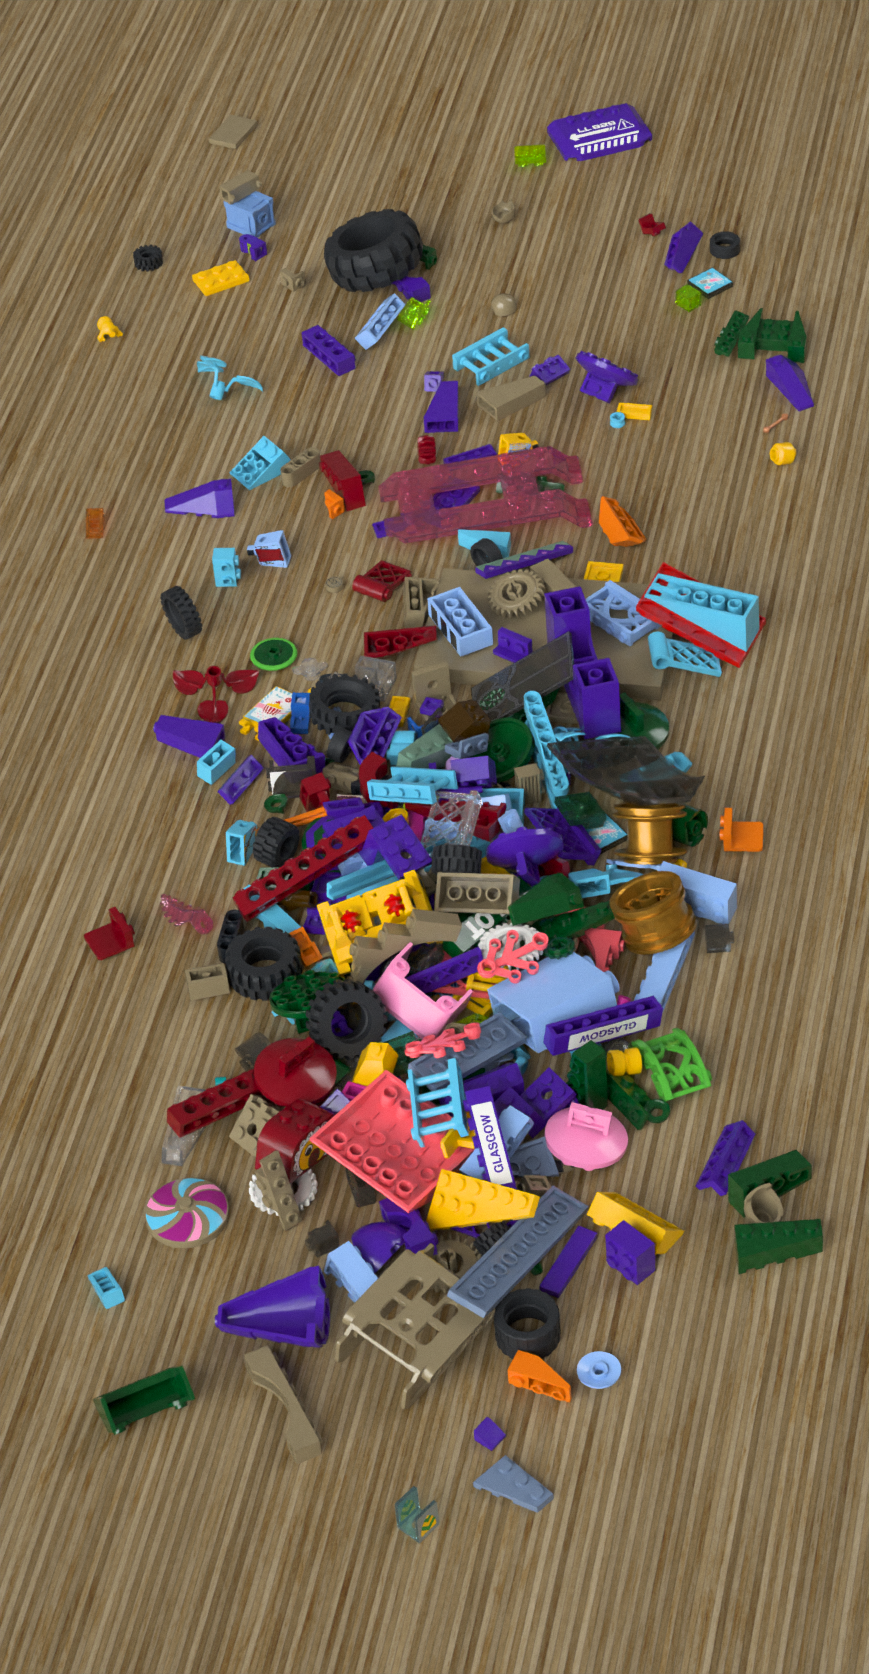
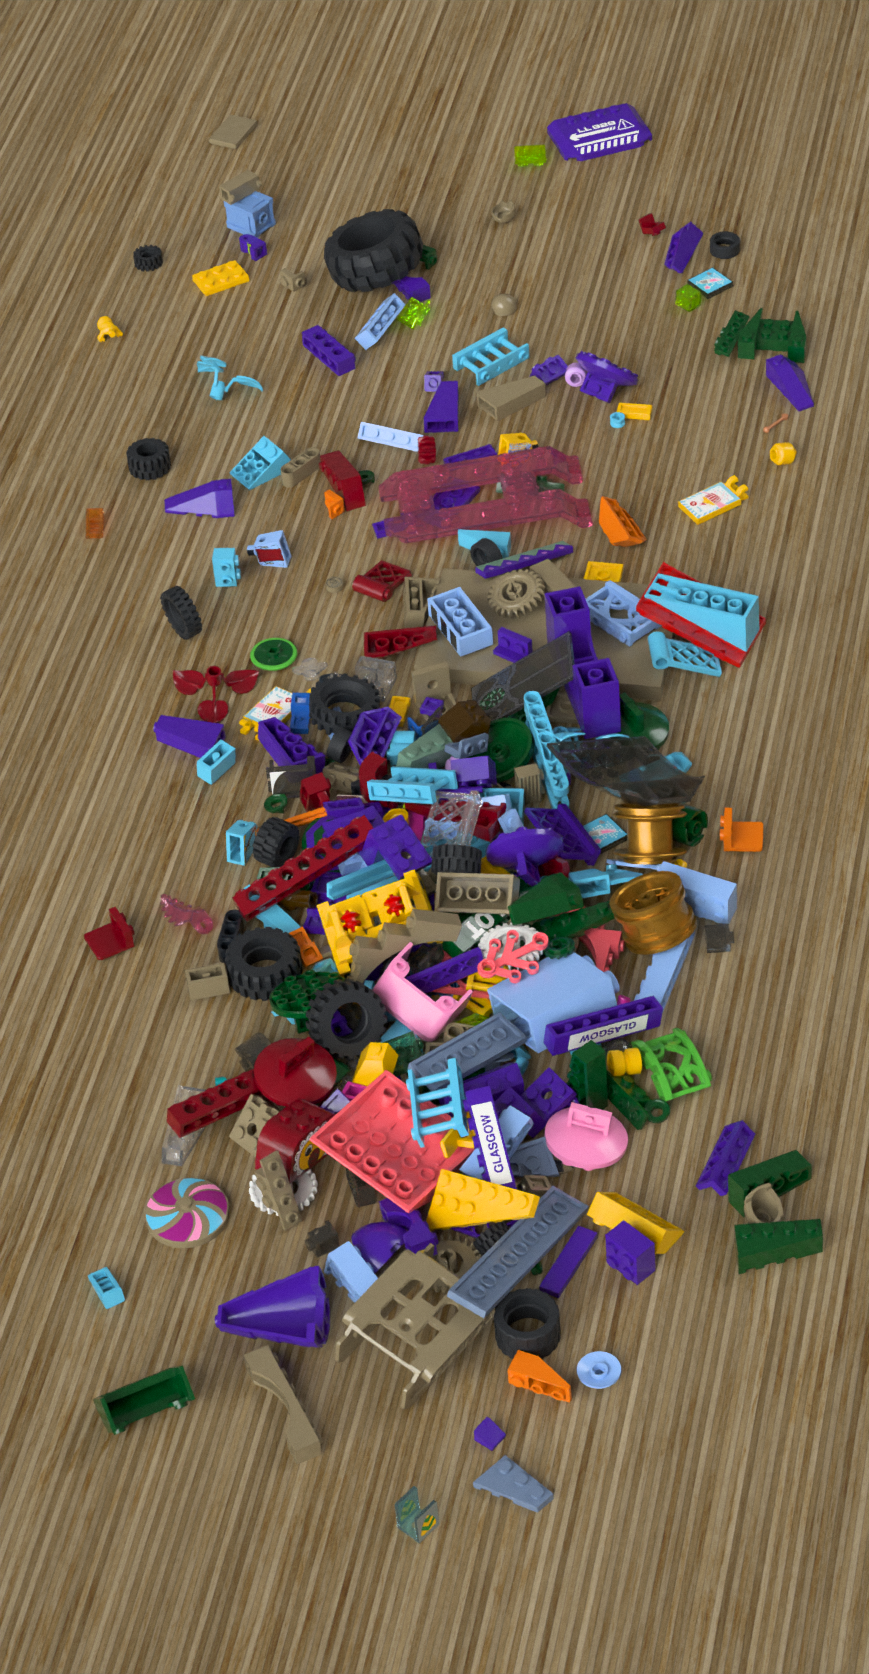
(148, 459): none -> black tyre
(240, 779): dark purple plate -> none
(388, 436): none -> light blue fence
(446, 1039): coral plant -> none
(575, 375): none -> lavender head
(581, 809): clear green plate -> none
(713, 500): none -> tile

